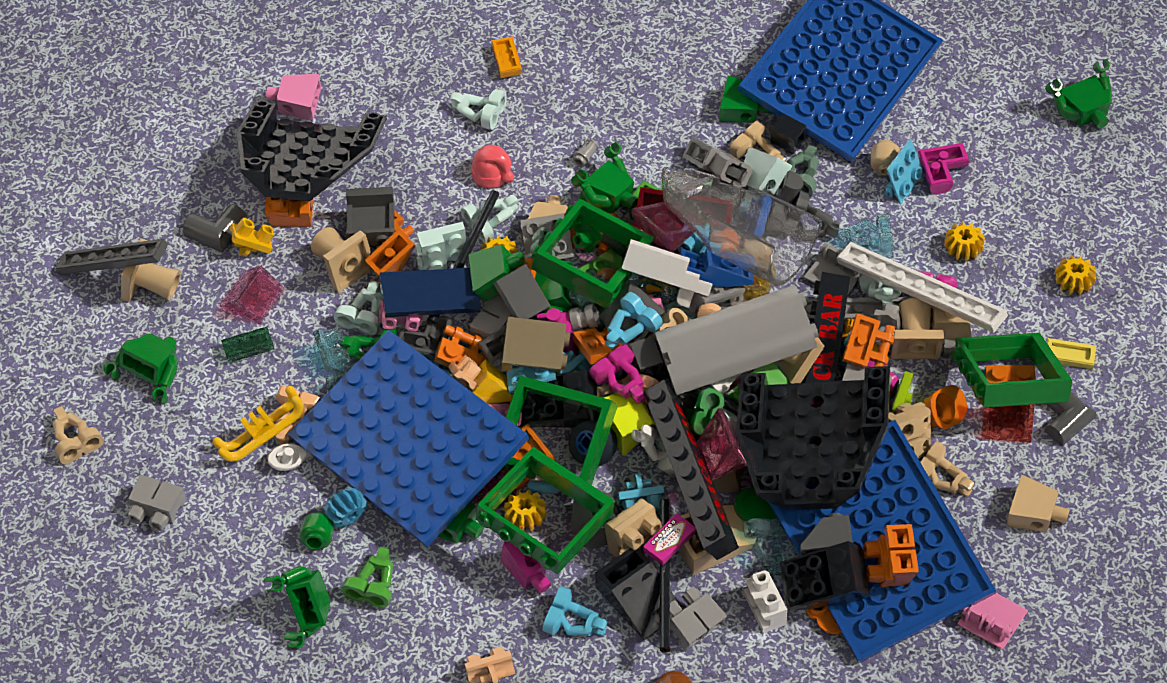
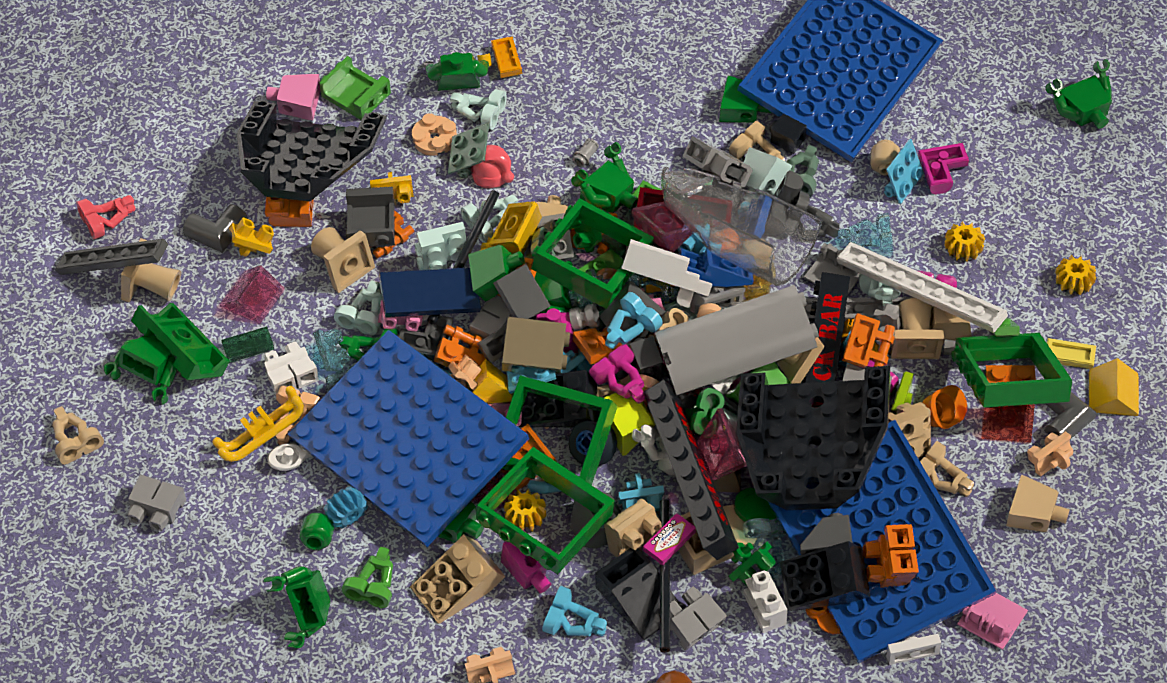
(95, 222): none -> coral piece
(194, 351): none -> green piece
(290, 368): none -> white hips
(354, 89): none -> bright green panel
(392, 254): orange slope -> none
(401, 186): none -> yellow hips
(433, 124): none -> light nougat plate
(457, 579): none -> tan slope
(458, 70): none -> green torso
(468, 150): none -> sand green hinge
(517, 226): none -> yellow slope
(760, 557): none -> green hips
(913, 648): none -> white plate
(1007, 328): none -> bright green plate
(1054, 454): none -> light nougat hips
(1114, 389): none -> yellow slope

